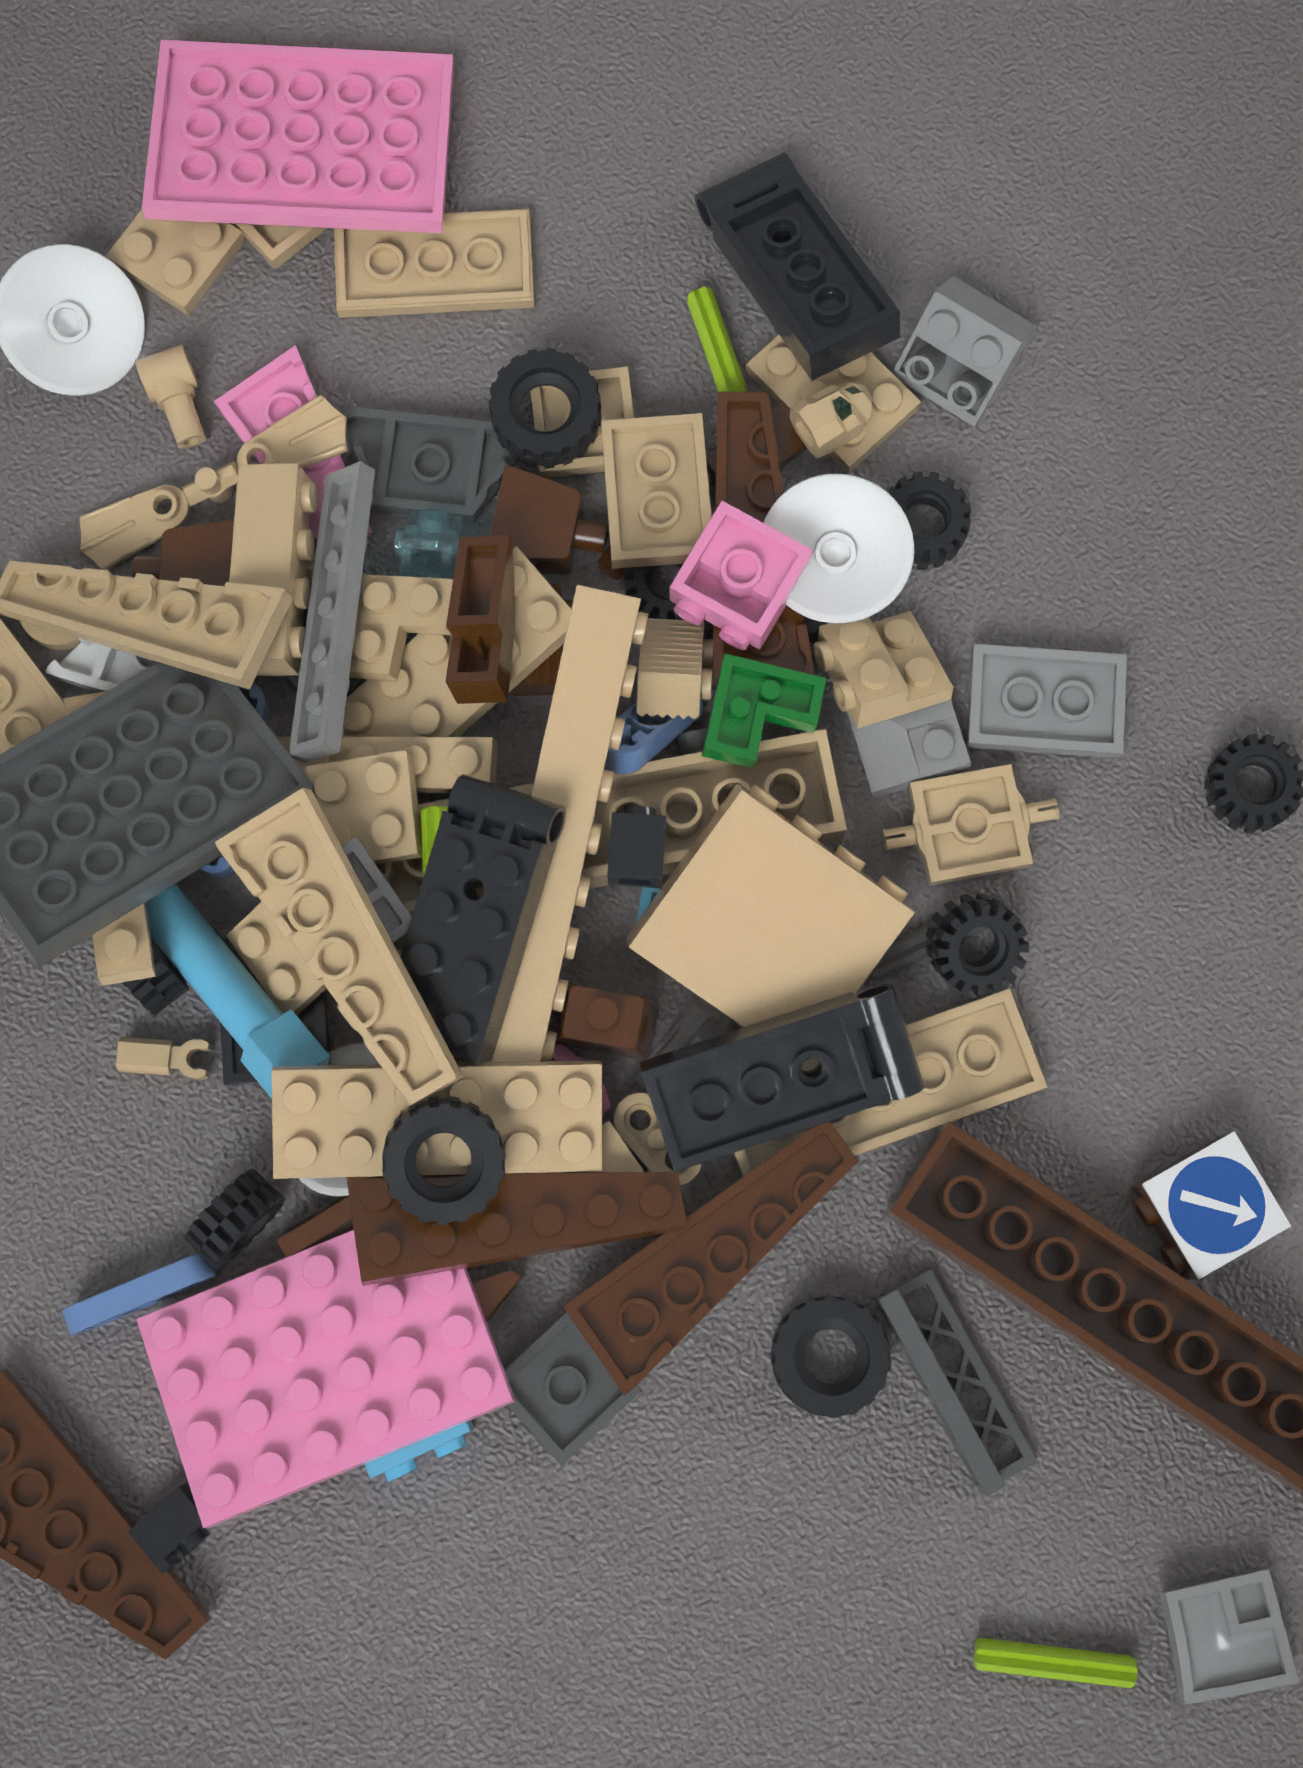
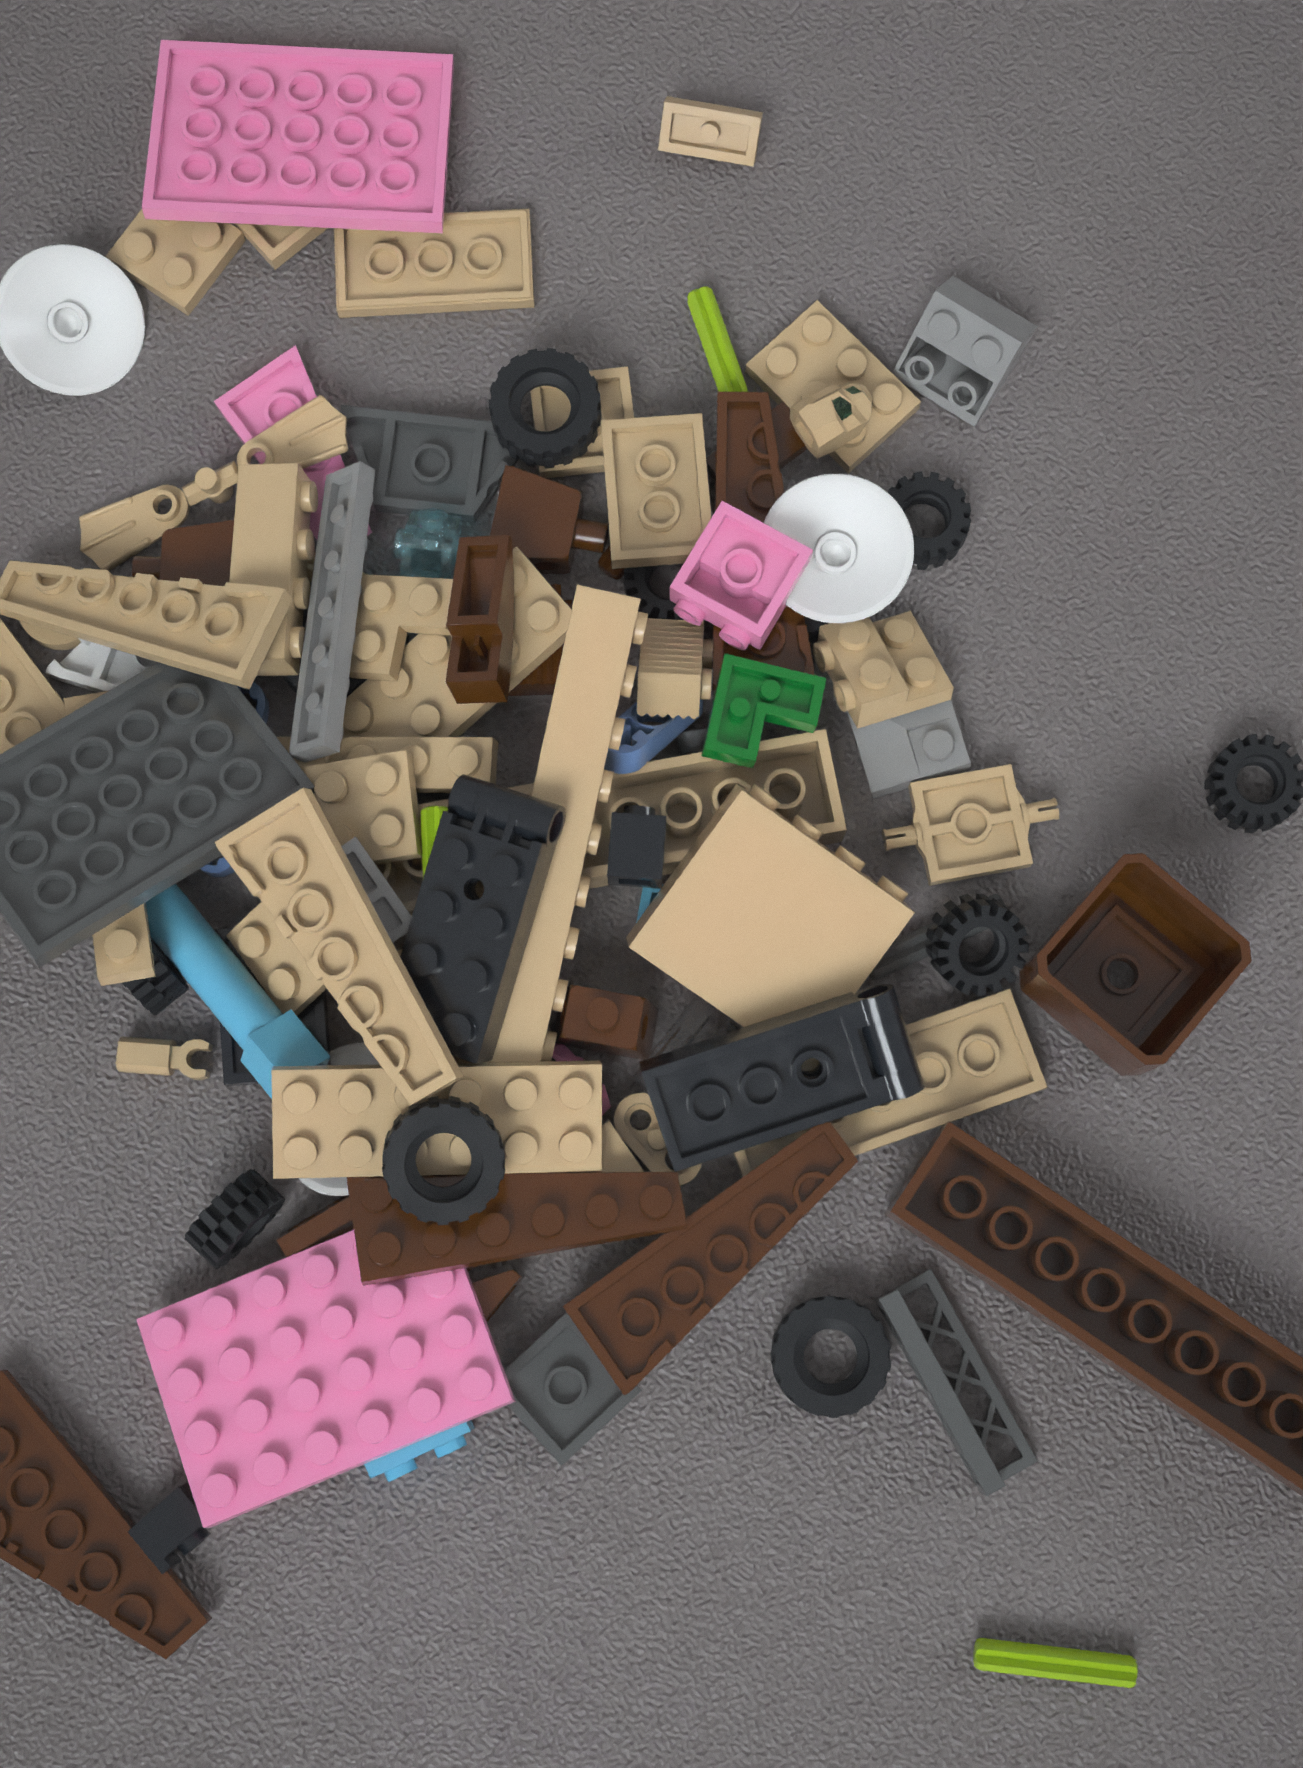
(138, 1294): medium blue beam -> none
(171, 384): tan pin -> none
(710, 131): none -> tan plate
(799, 266): black hinge -> none
(1046, 701): light grey plate -> none
(1169, 938): none -> reddish brown plate
(1208, 1207): piece -> none
(1227, 1637): light grey plate -> none

